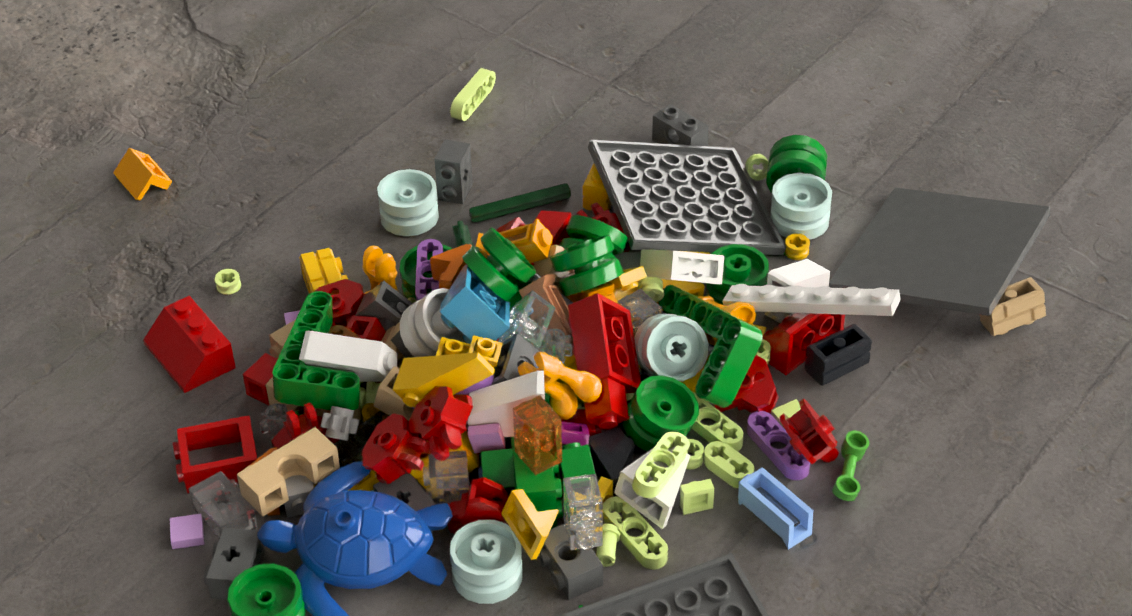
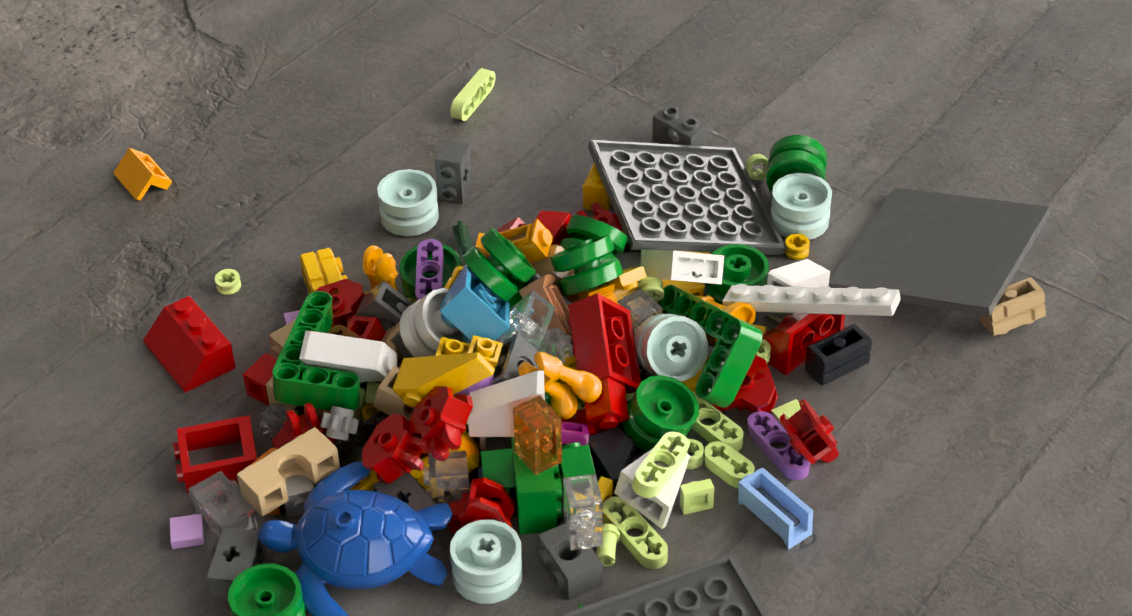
(448, 265): orange slope -> none
(486, 437): lavender tile -> none
(519, 203): dark green axle -> none
(526, 523): yellow slope -> none
(852, 450): bright green bar -> none

